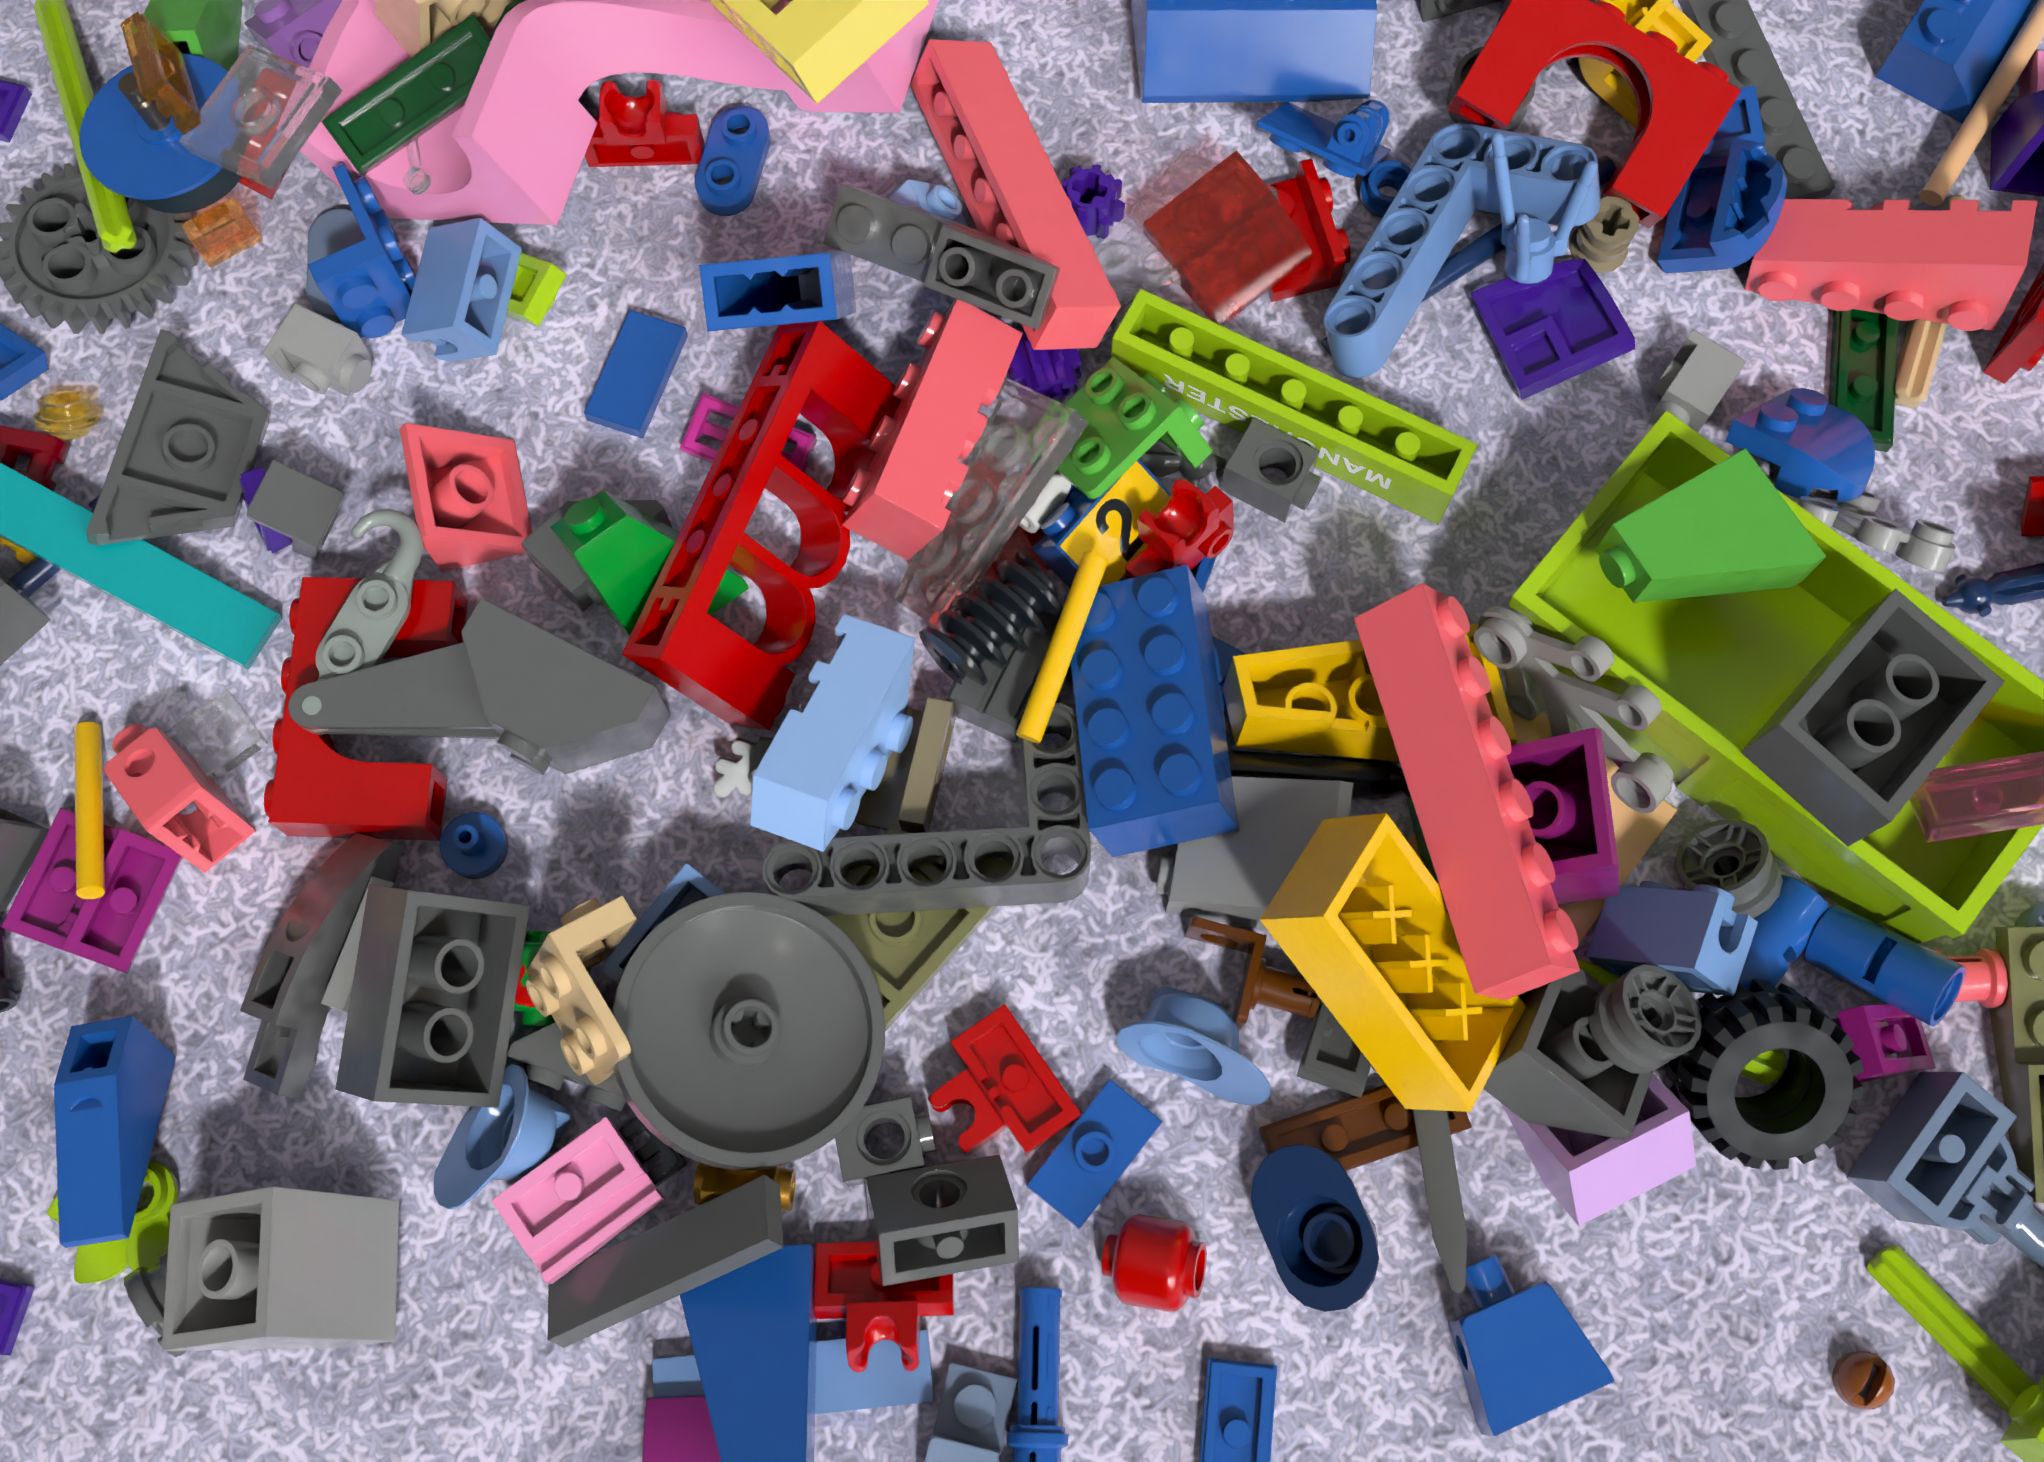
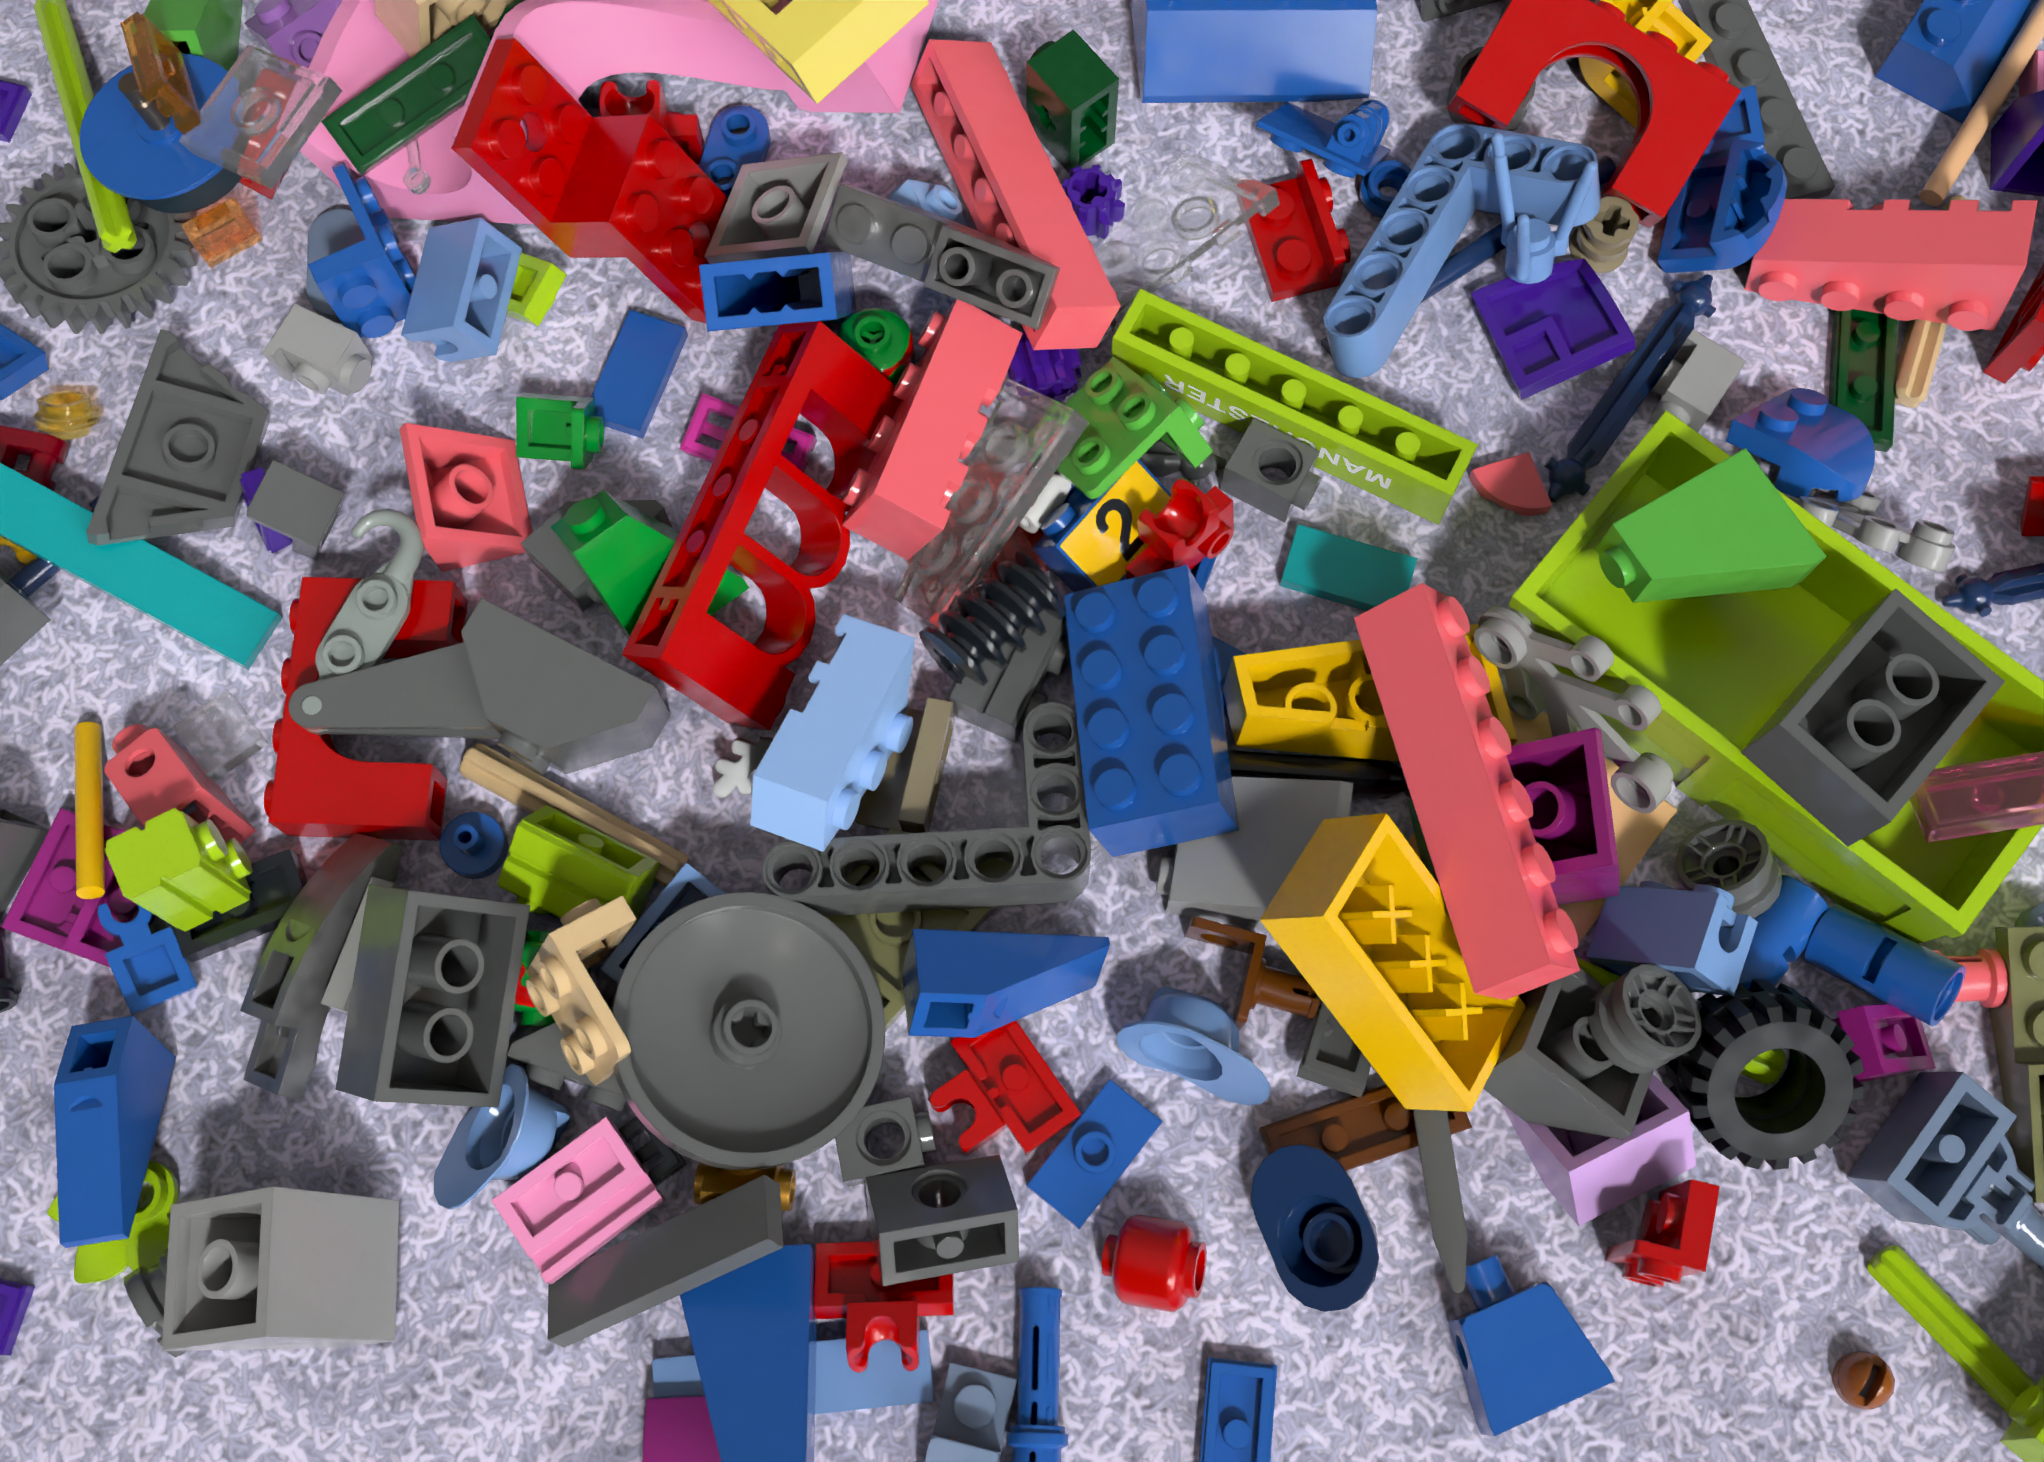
(148, 964): none -> blue plate
(180, 869): none -> lime brick
(273, 887): none -> black plate
(534, 791): none -> tan axle
(558, 428): none -> green bracket
(565, 863): none -> lime brick
(591, 180): none -> red bracket
(776, 208): none -> light grey slope
(880, 339): none -> green head
(988, 979): none -> blue slope
(1062, 647): yellow bar -> none
(1071, 100): none -> dark green brick
(1227, 239): clear red slope -> none
(1345, 569): none -> teal tile
(1513, 485): none -> coral tile
(1630, 388): none -> dark blue wheel
(1679, 1236): none -> red bracket

